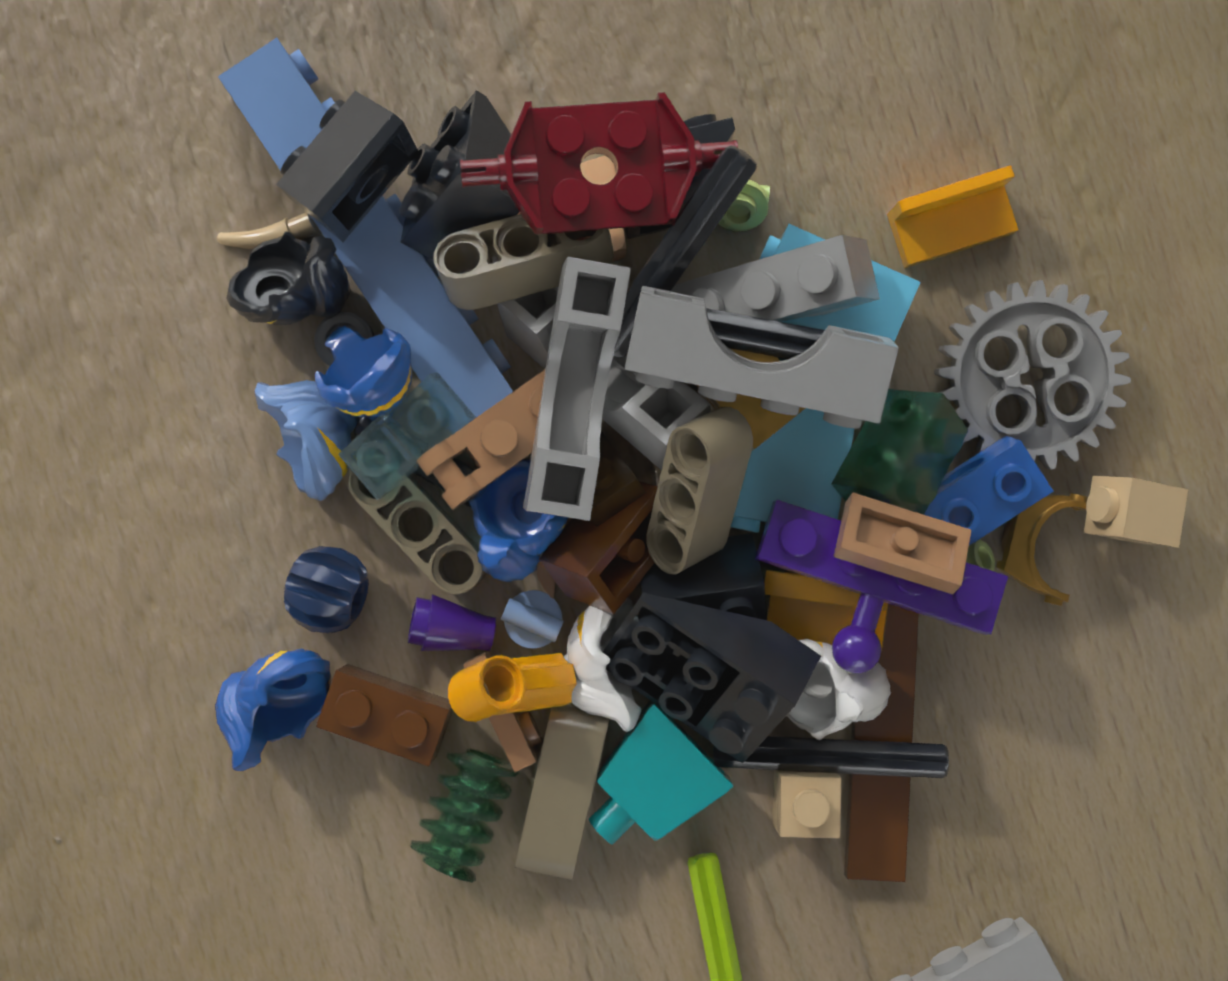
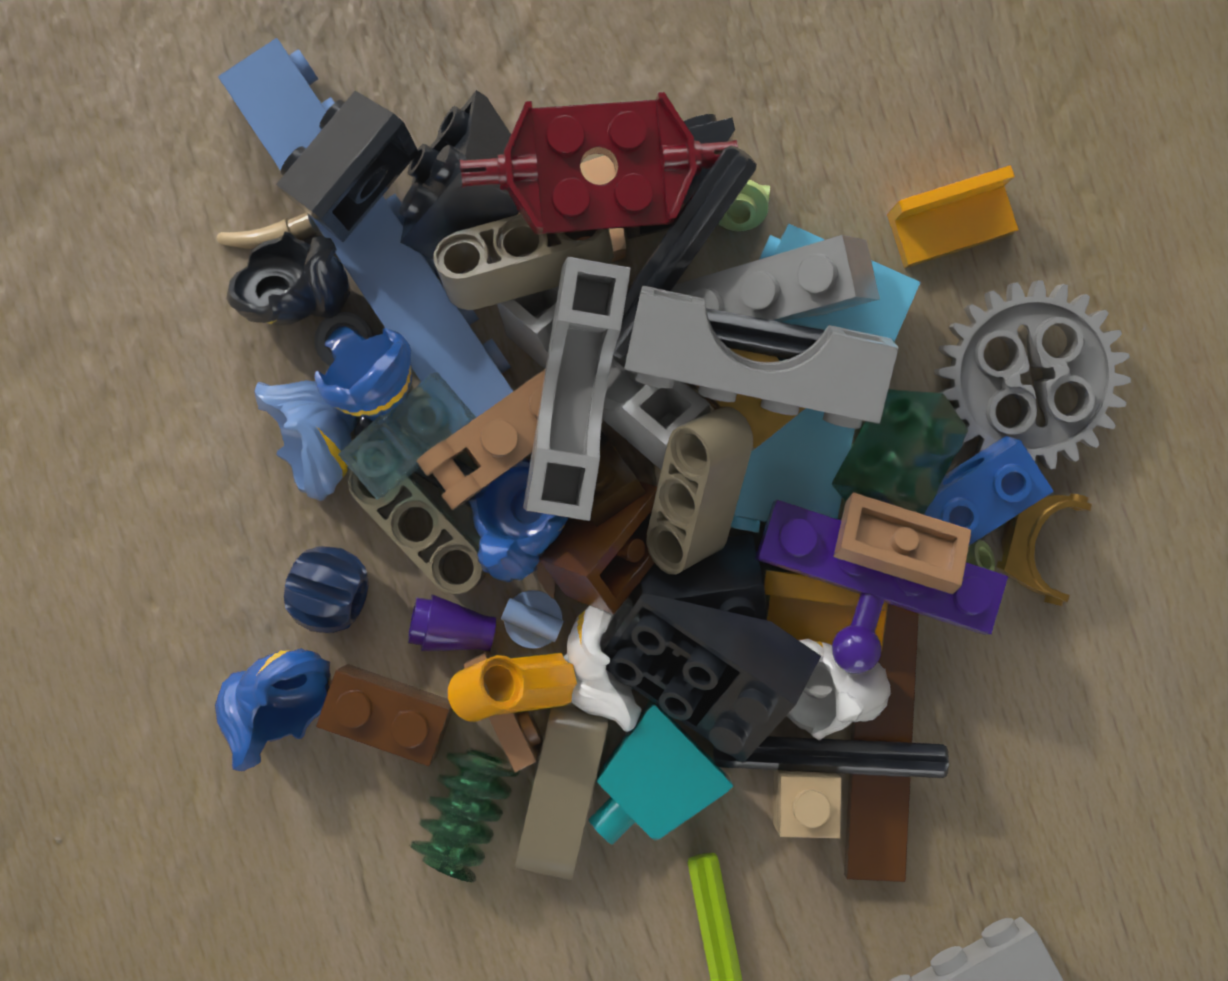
(1135, 511): tan brick -> none

